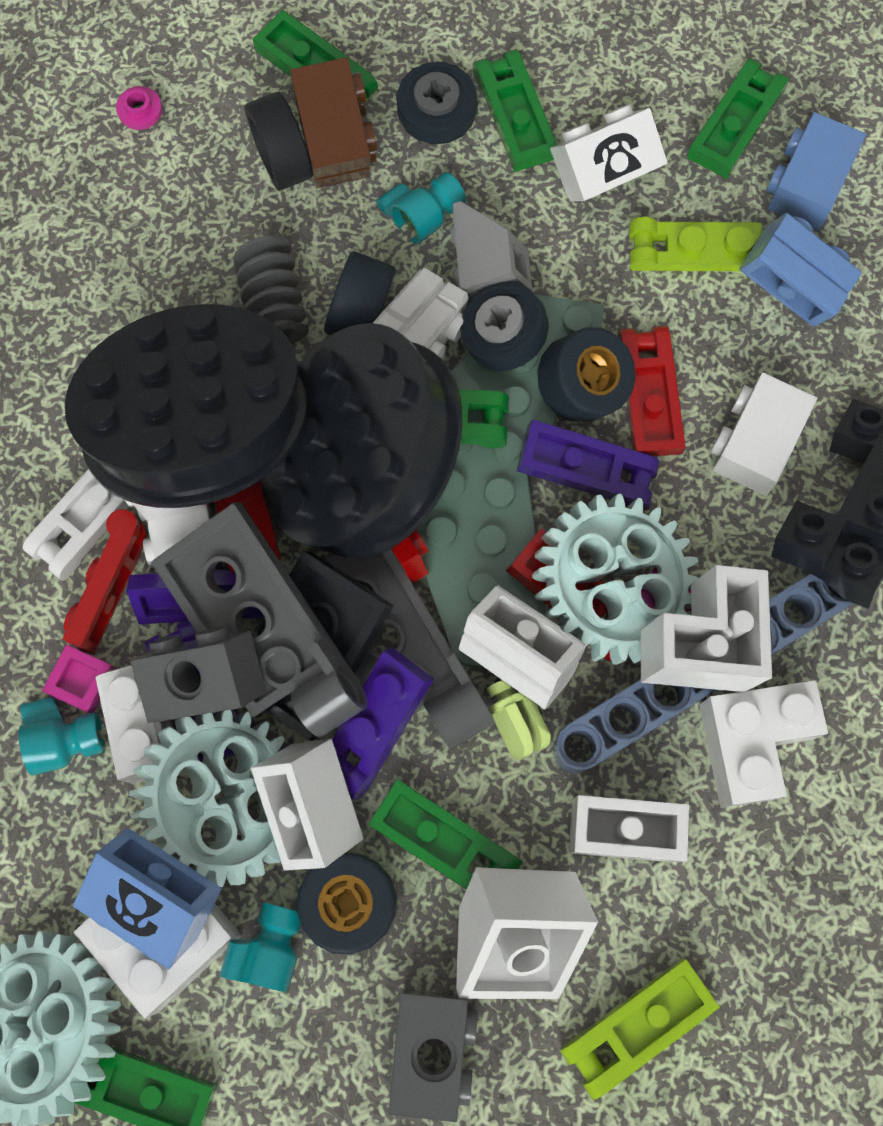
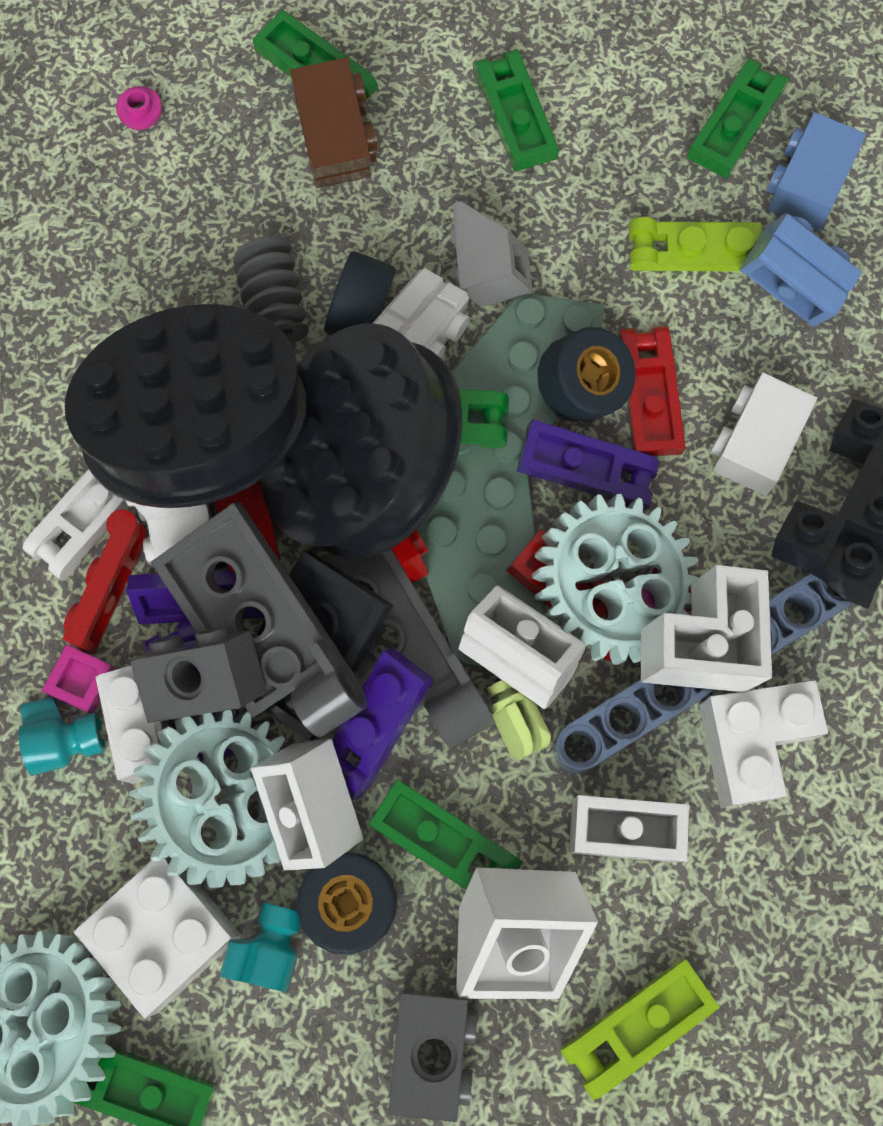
(146, 897): medium blue brick -> none
(278, 140): black tyre -> none
(421, 207): teal piece -> none
(424, 115): black wheel -> none
(521, 322): black wheel -> none
(608, 154): white brick -> none

